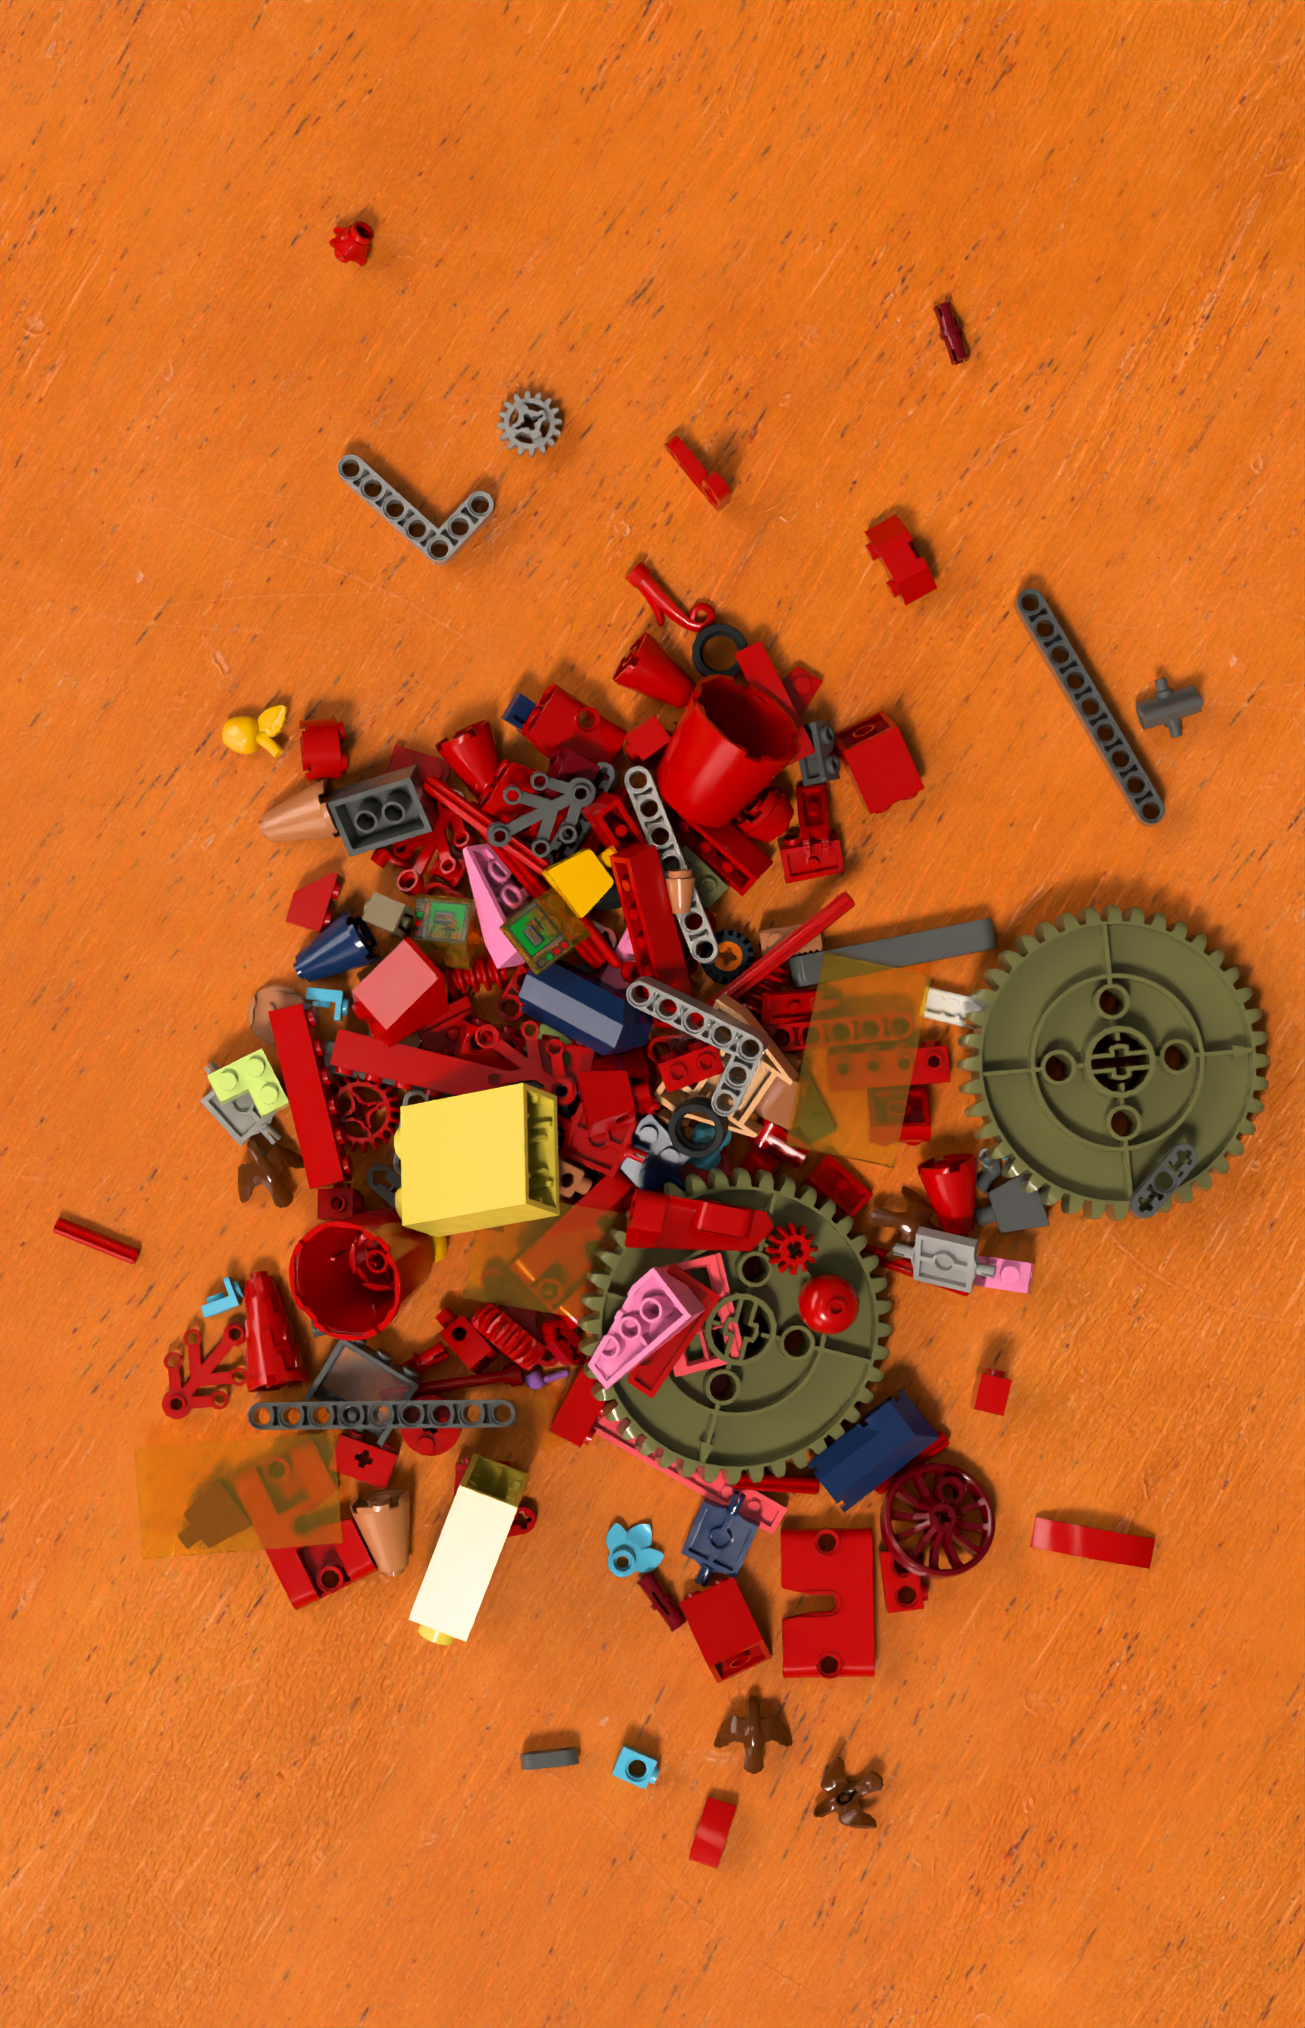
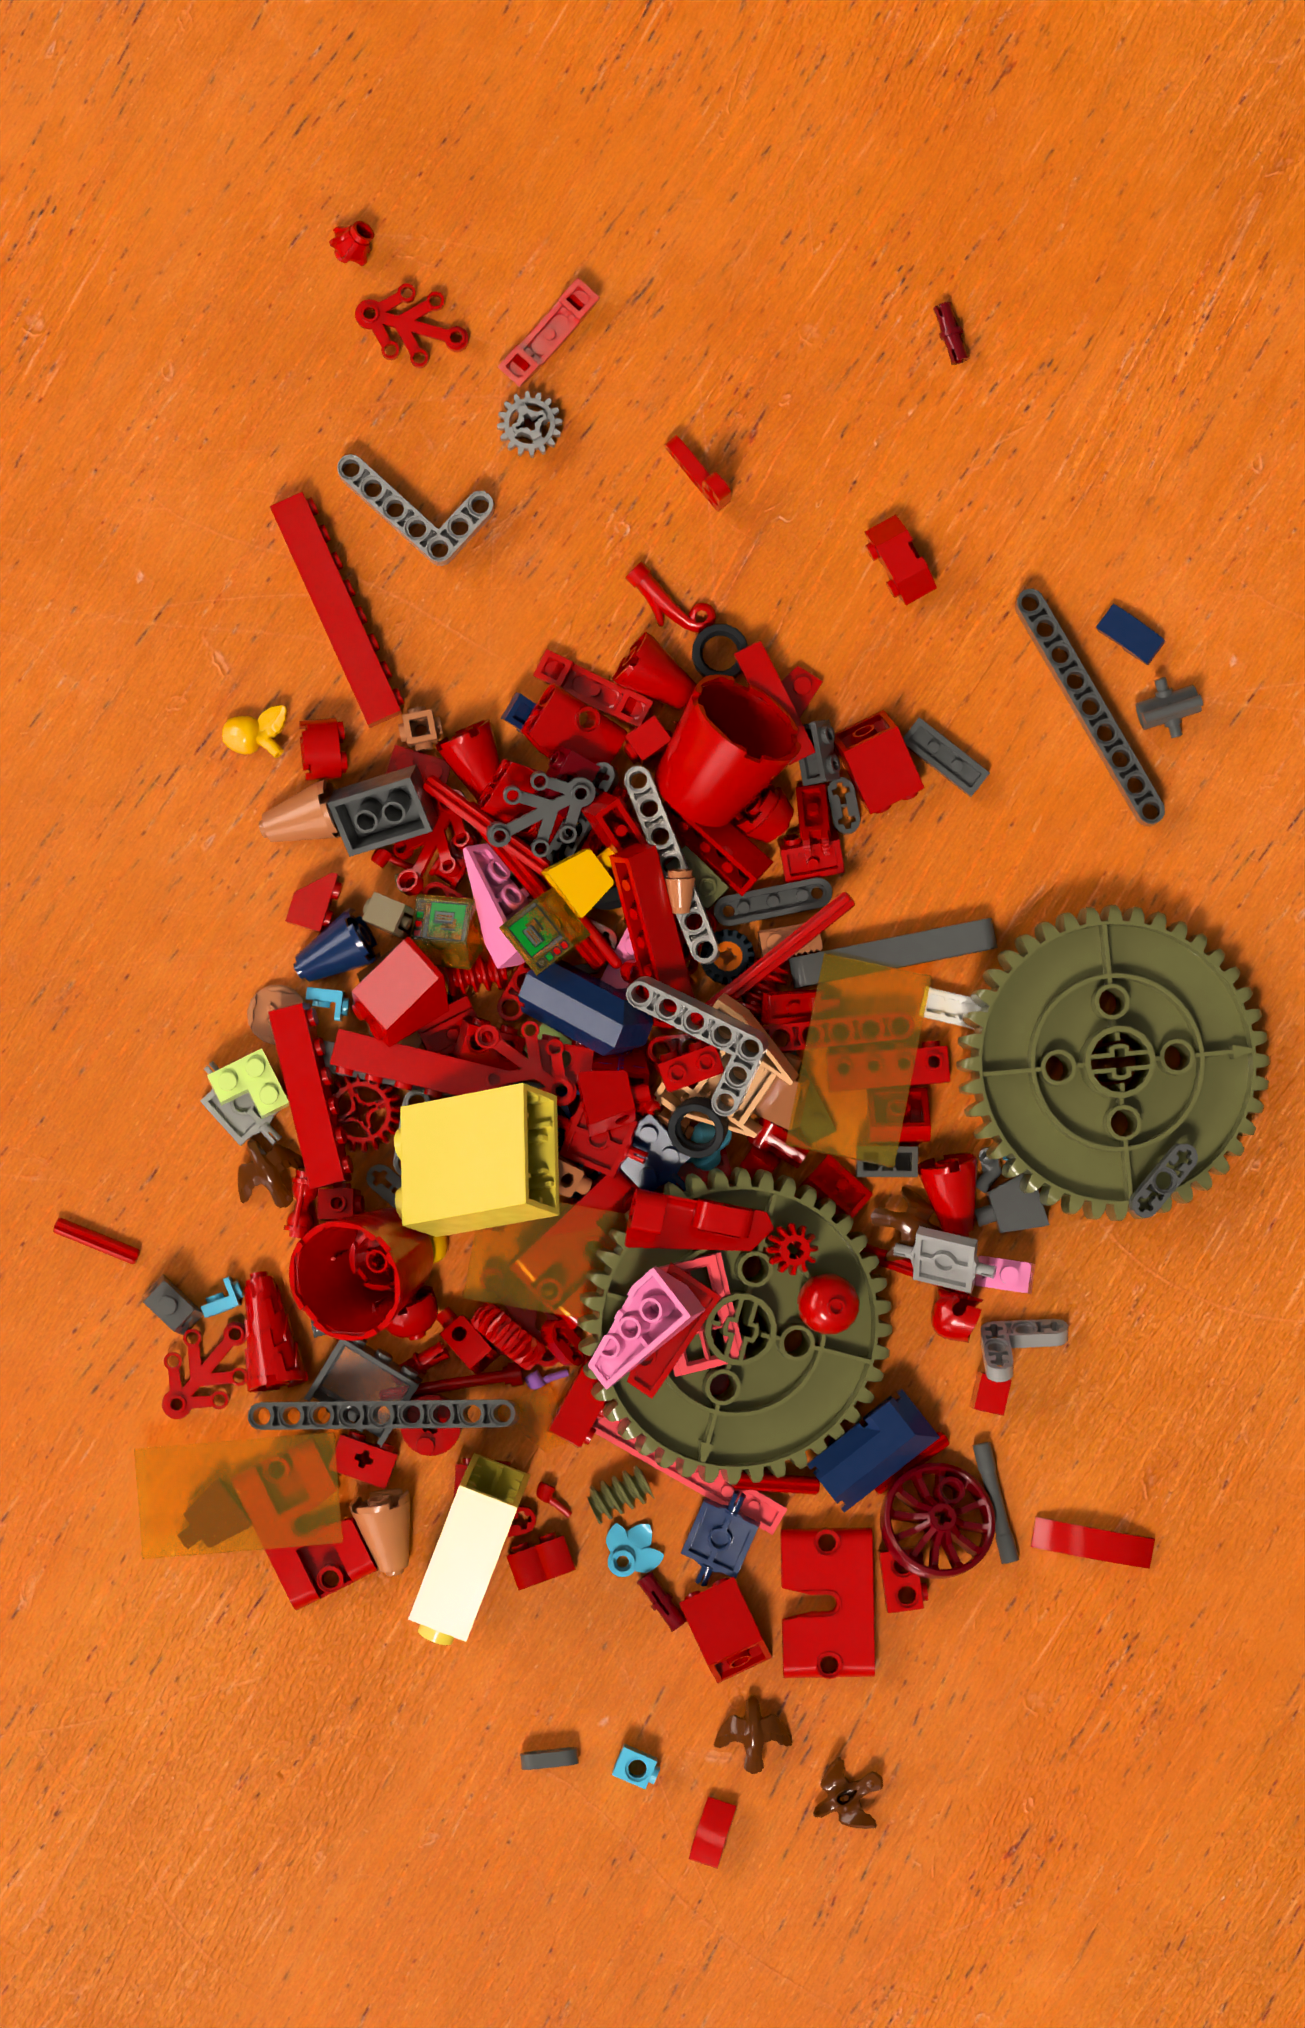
(172, 1305): none -> dark grey torso
(300, 1220): none -> red piece
(335, 608): none -> red brick
(406, 324): none -> red plant
(416, 1316): none -> red cylinder
(417, 717): none -> nougat brick
(540, 1561): none -> red brick
(545, 1494): none -> red hand
(549, 333): none -> slope
(593, 689): none -> red slope
(619, 1494): none -> olive piece
(773, 902): none -> dark grey plate
(836, 806): none -> dark grey beam
(905, 1165): none -> dark grey brick
(945, 757): none -> dark grey plate
(955, 1315): none -> red helmet
(987, 1469): none -> dark grey piece
(1017, 1335): none -> light grey beam
(1130, 634): none -> dark blue slope

